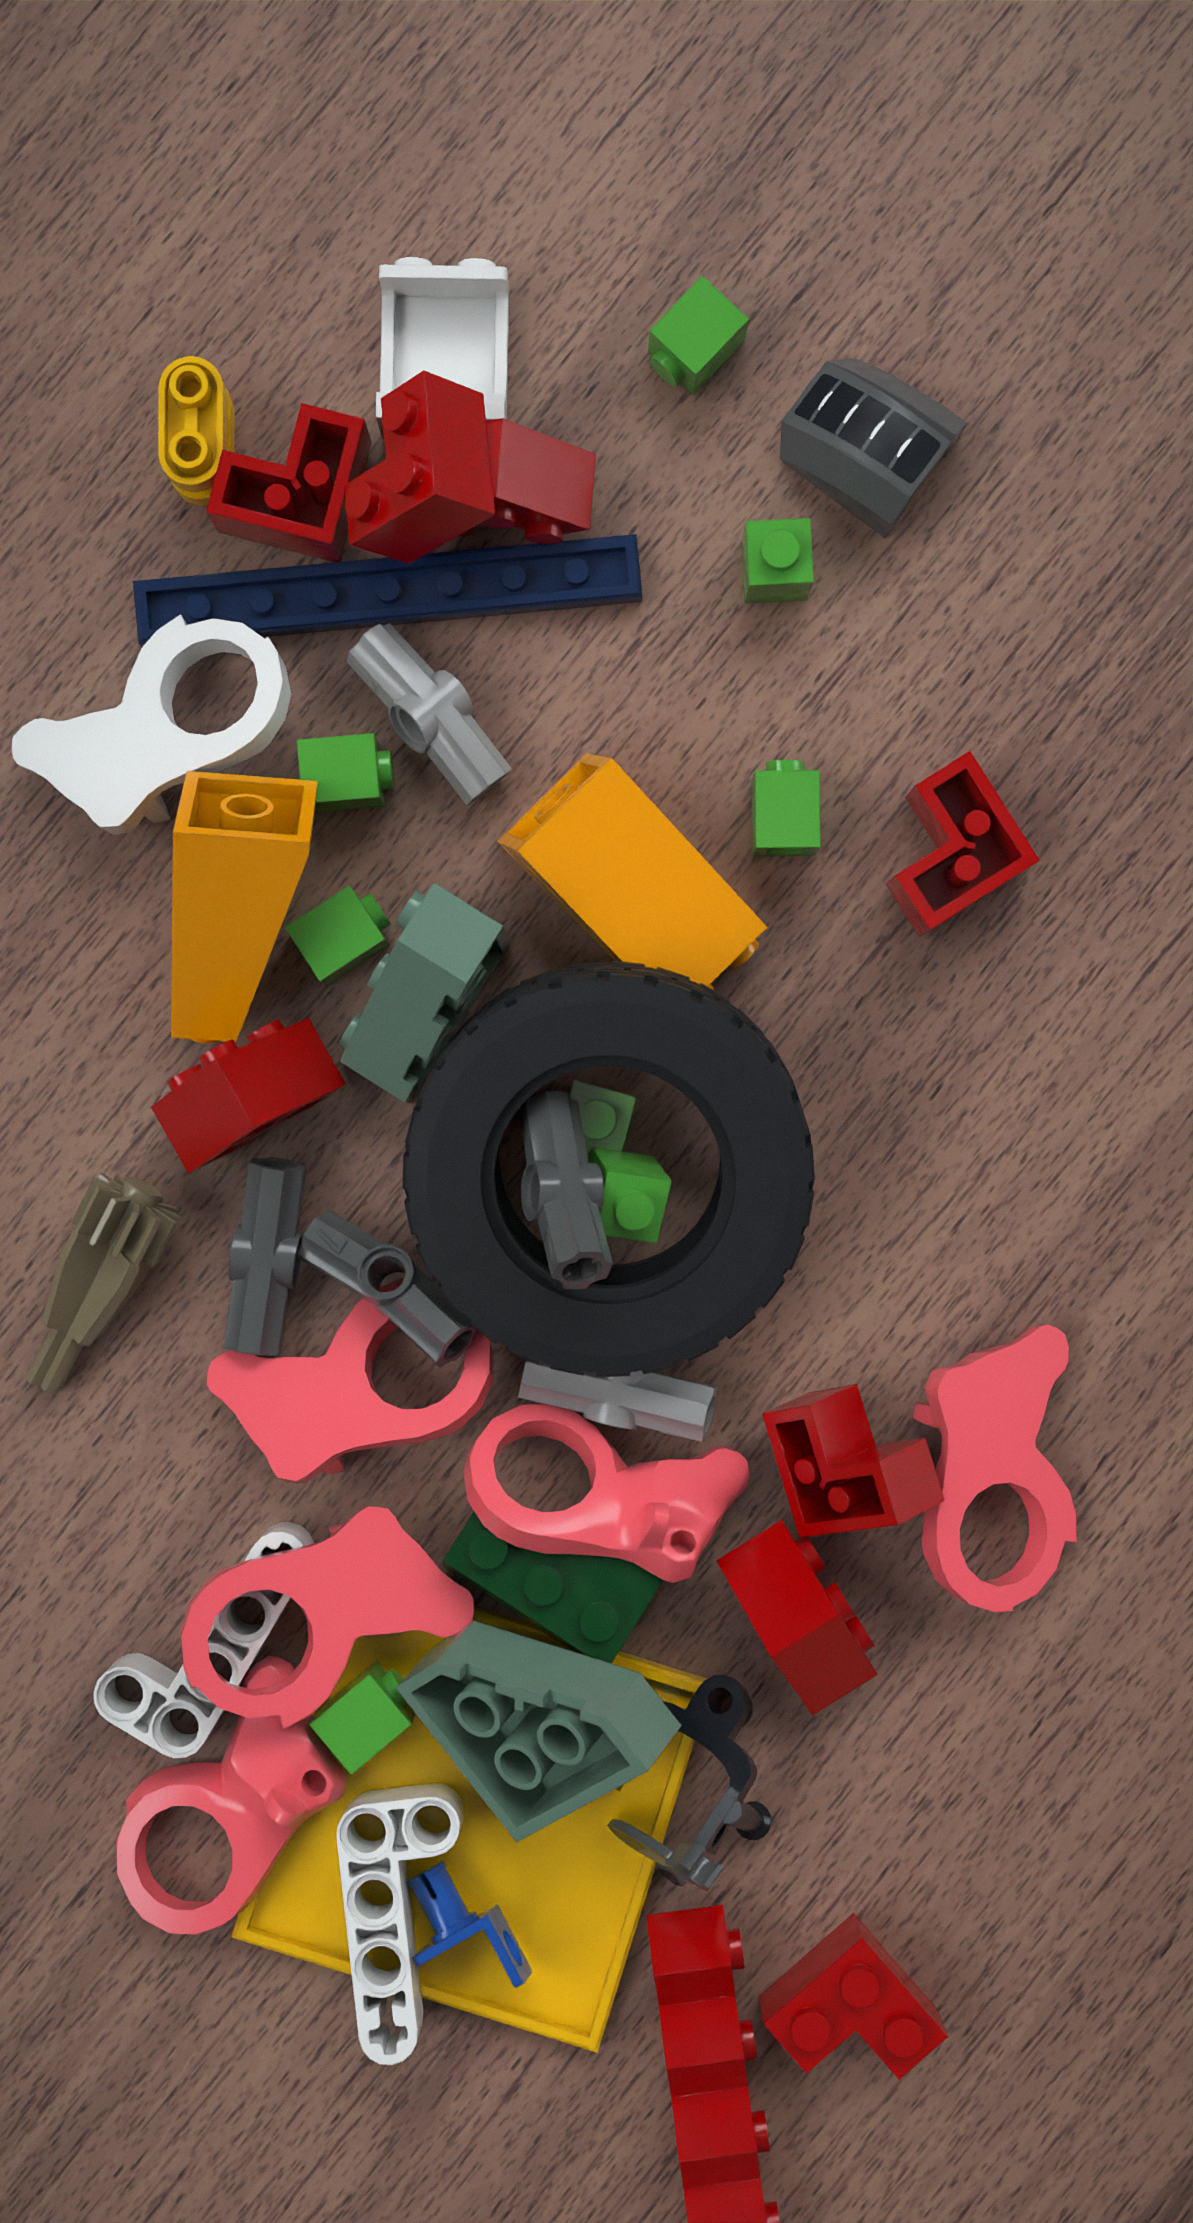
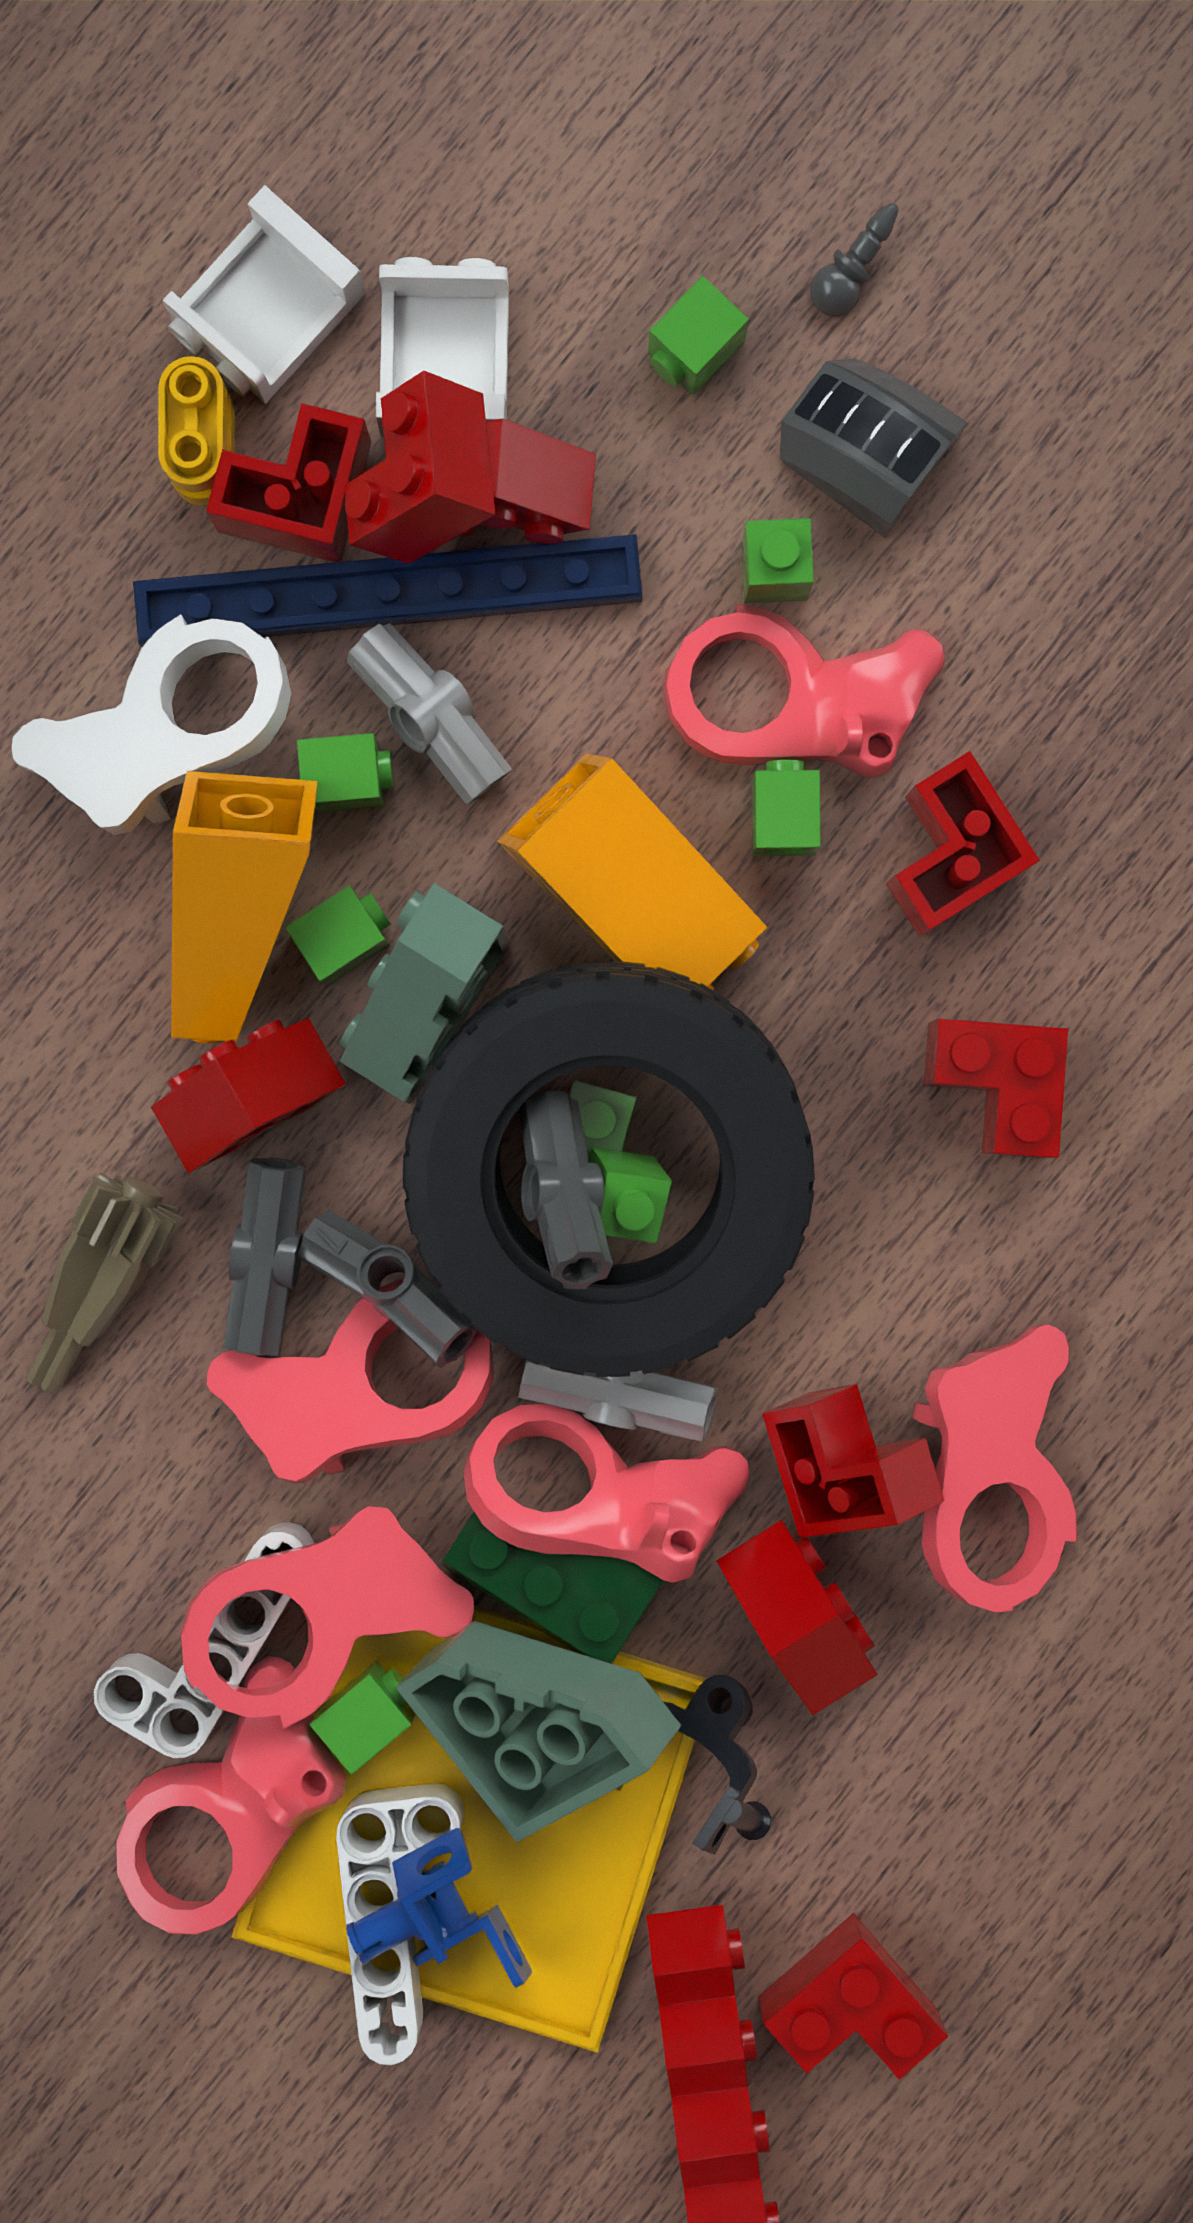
(266, 299): none -> white panel
(411, 1912): none -> blue bracket
(677, 1865): dark grey piece -> none
(834, 709): none -> coral animal
(837, 285): none -> dark grey bar
(1021, 1076): none -> red brick

